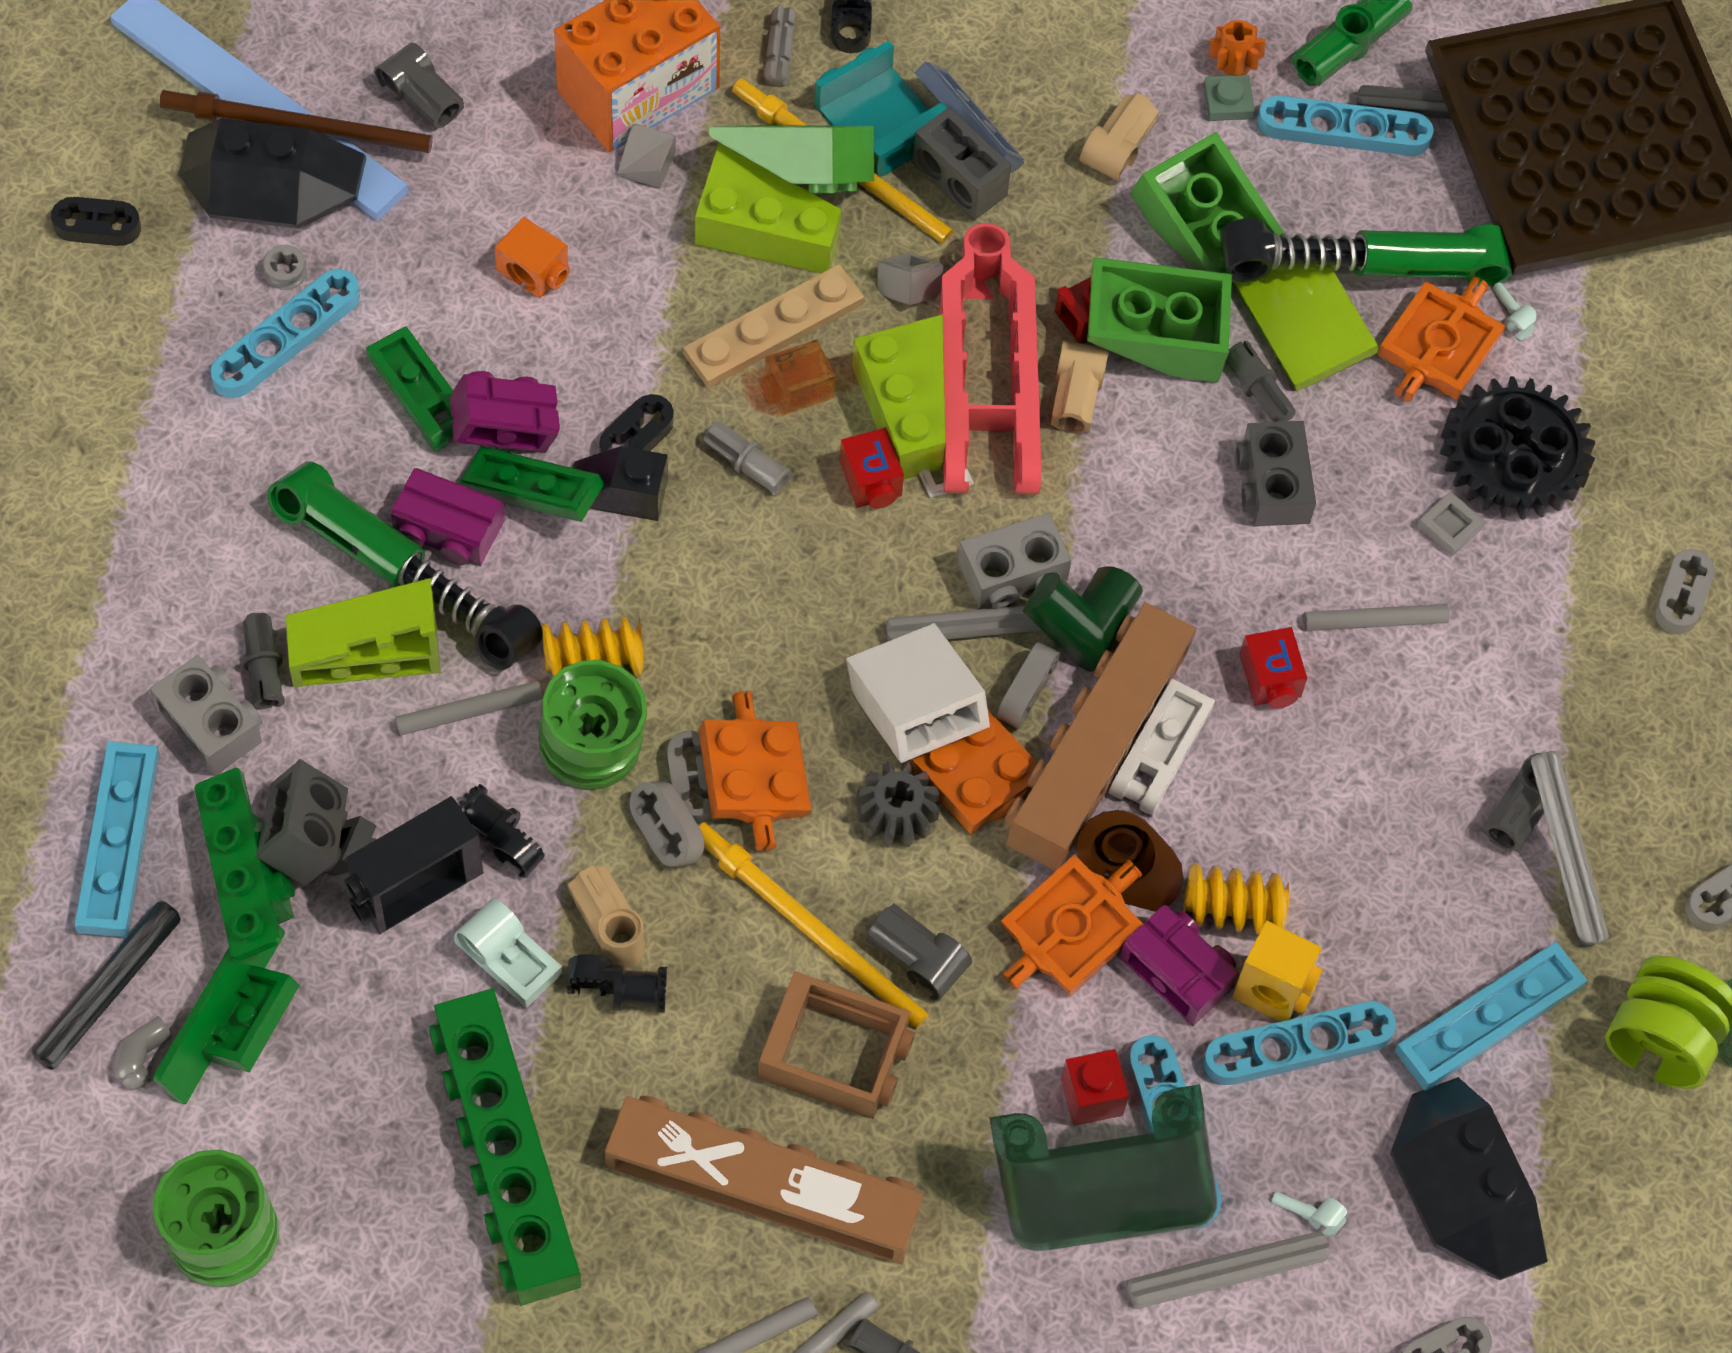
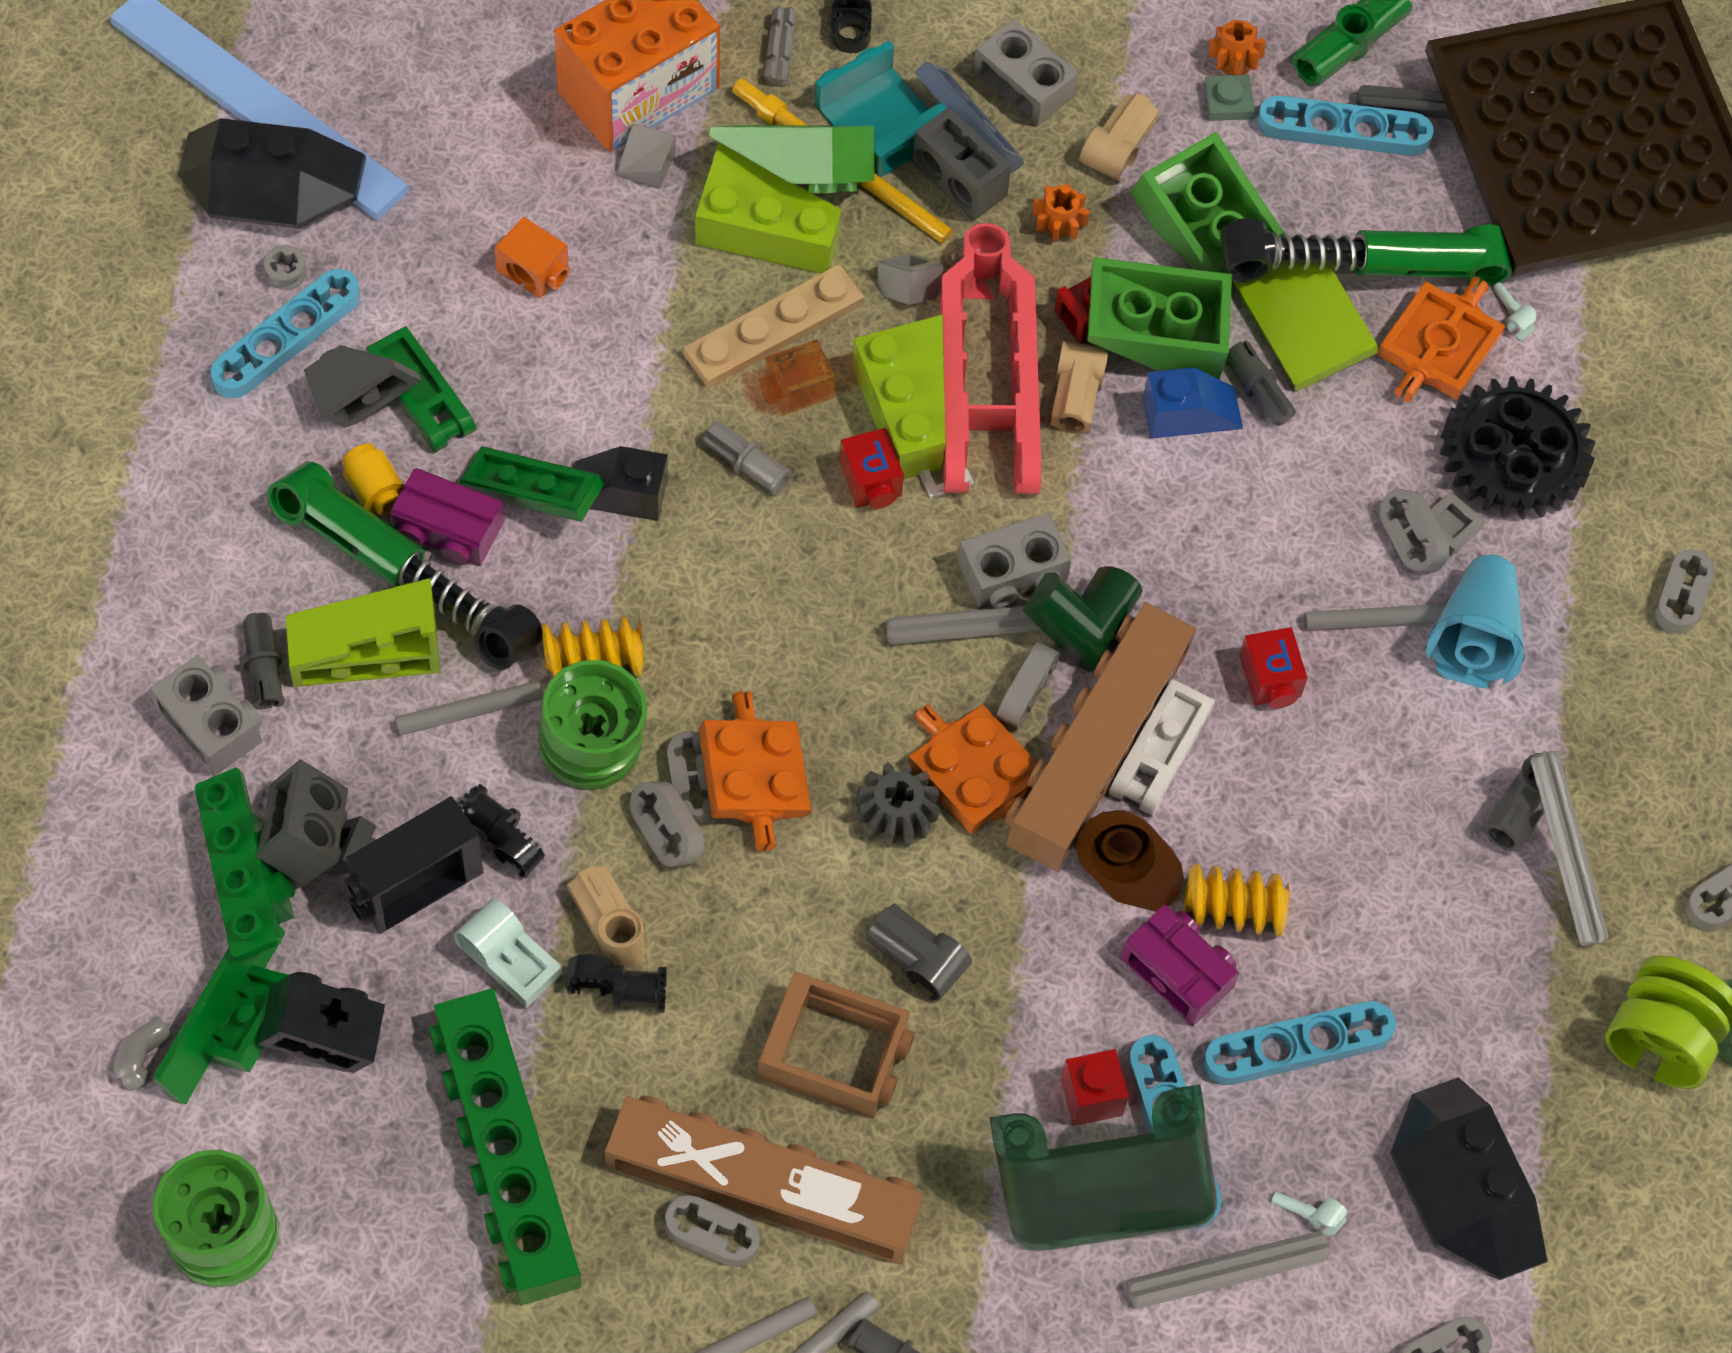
(96, 221): black beam -> none
(106, 985): black axle -> none
(117, 839): medium azure plate -> none
(209, 107): reddish brown bar -> none
(322, 1022): none -> black brick
(356, 384): none -> dark grey slope
(372, 478): none -> yellow brick
(414, 79): dark grey piece -> none
(504, 412): magenta brick -> none
(633, 418): black beam -> none
(707, 1242): none -> light grey beam
(737, 862): yellow bar -> none
(918, 692): white brick -> none
(1023, 78): none -> light grey brick
(1061, 211): none -> orange gear
(1071, 925): orange plate -> none
(1189, 403): none -> blue slope
(1279, 973): yellow brick -> none
(1286, 474): dark grey brick -> none
(1418, 527): none -> light grey beam
(1480, 626): none -> medium azure cone
(1490, 1016): medium azure plate -> none

